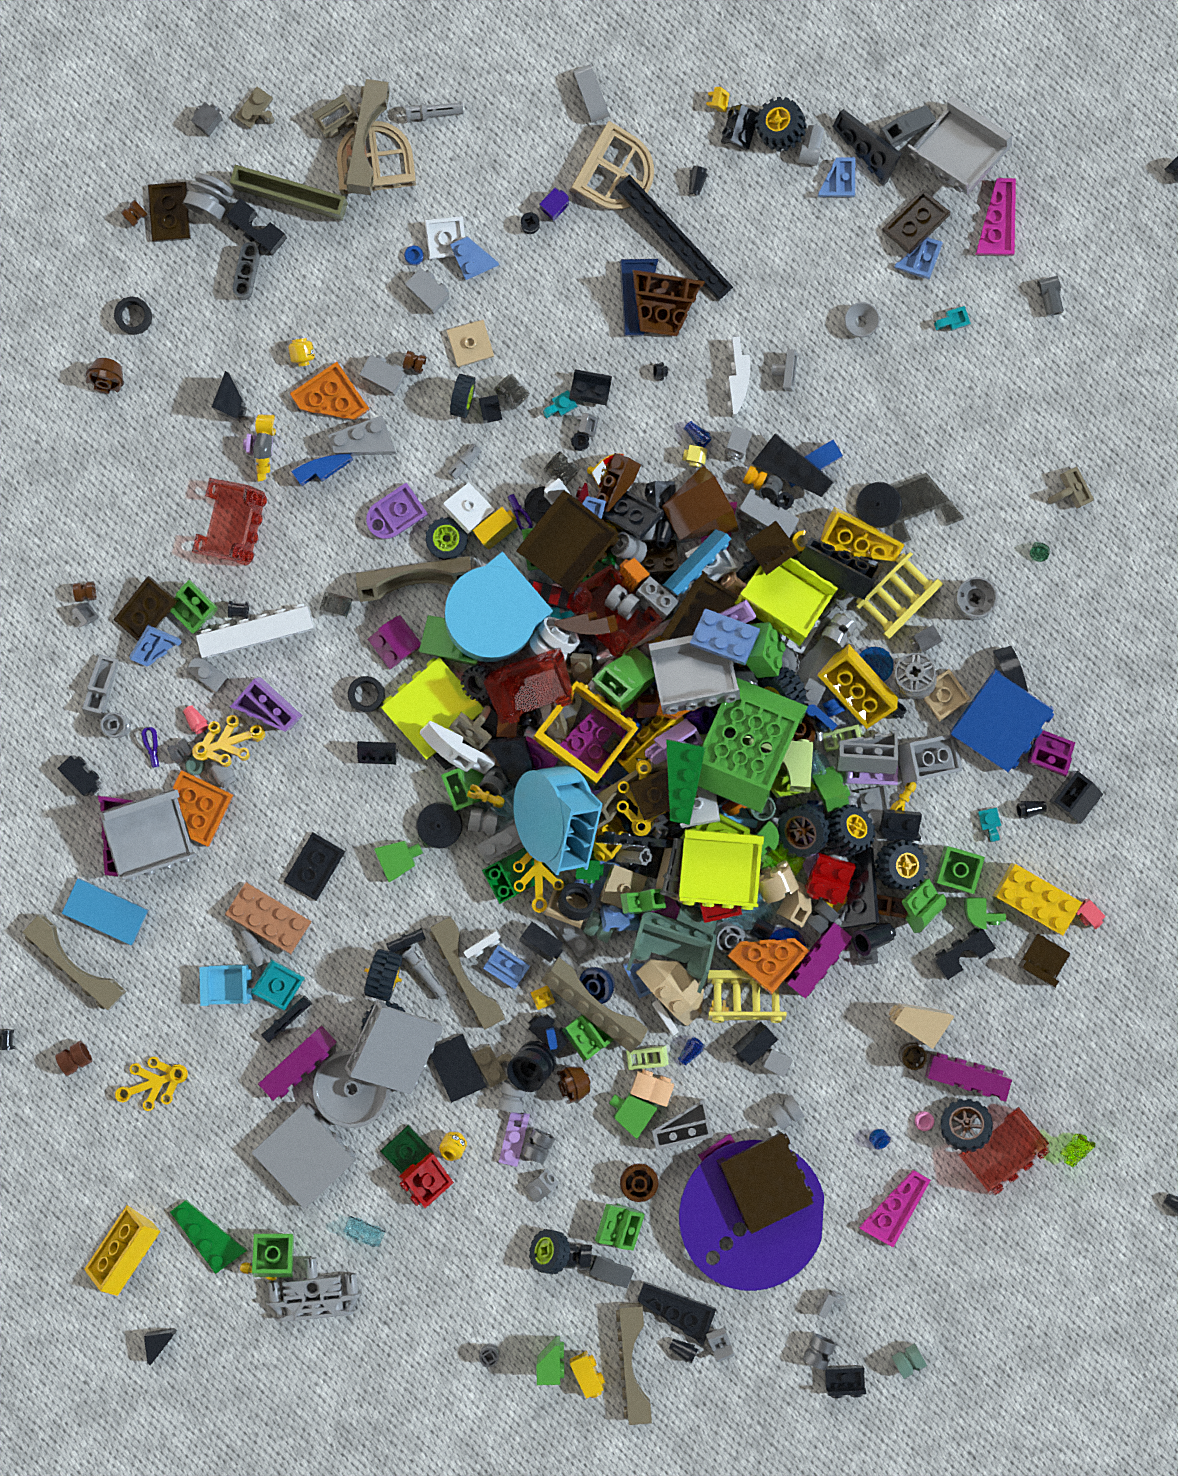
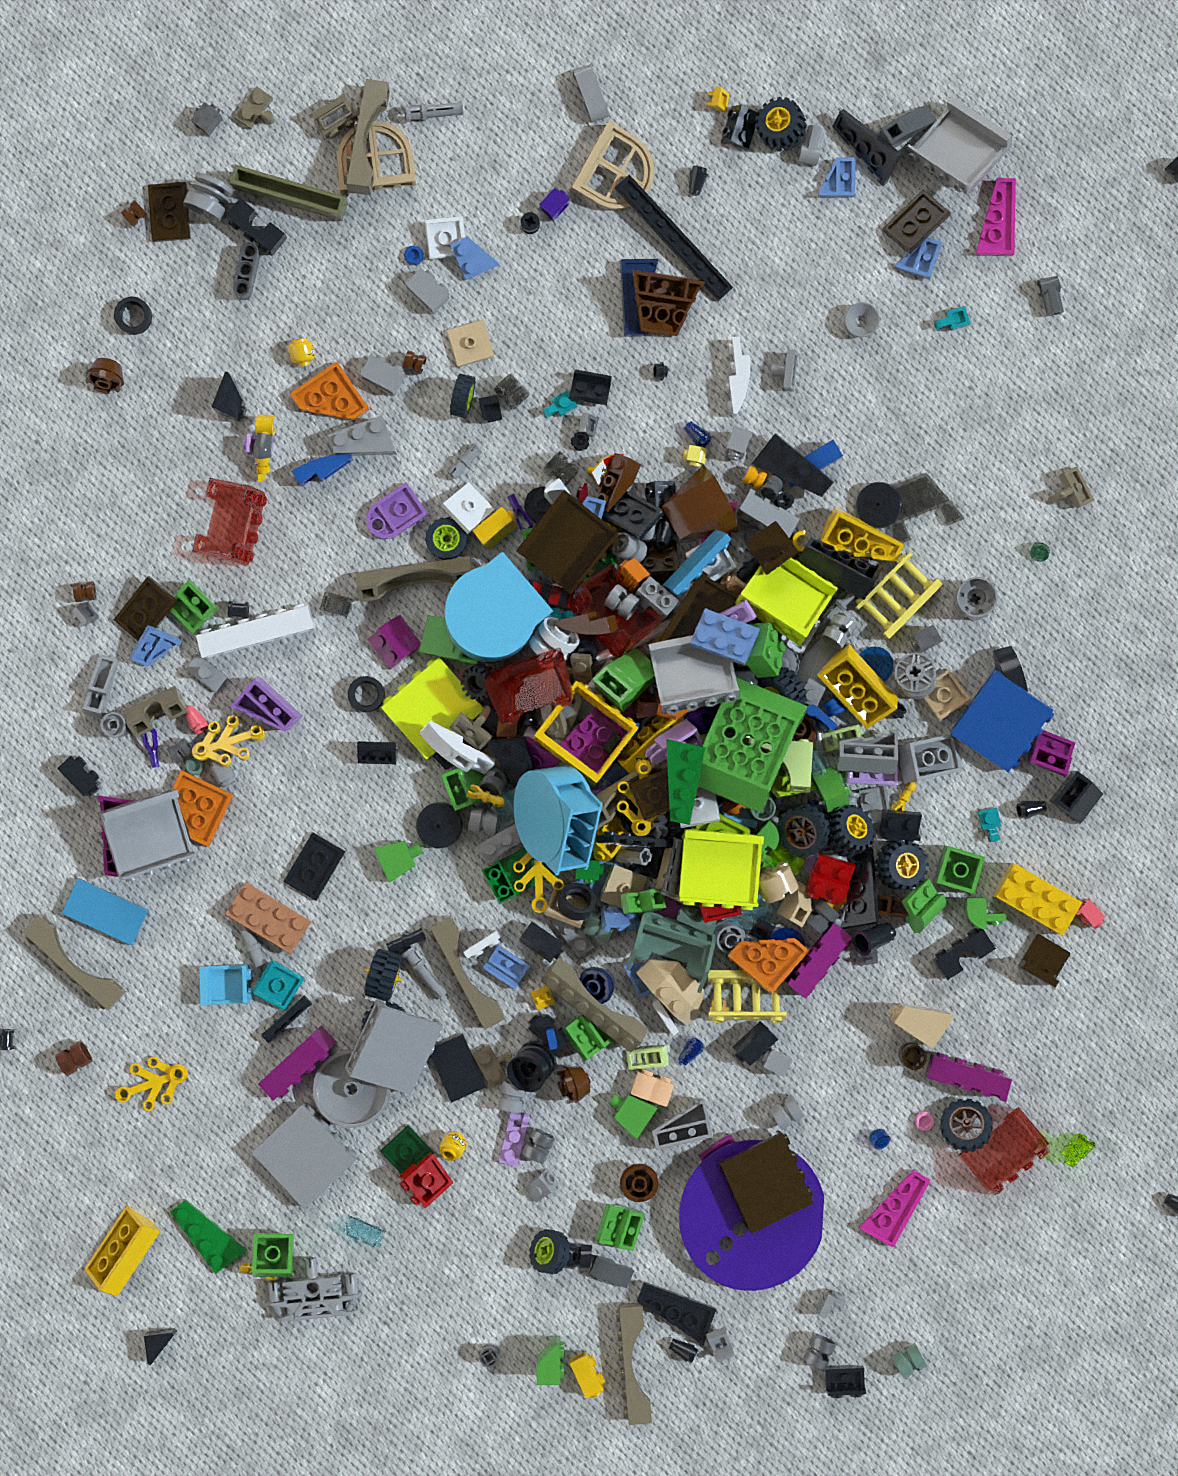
(140, 716): none -> dark tan arch

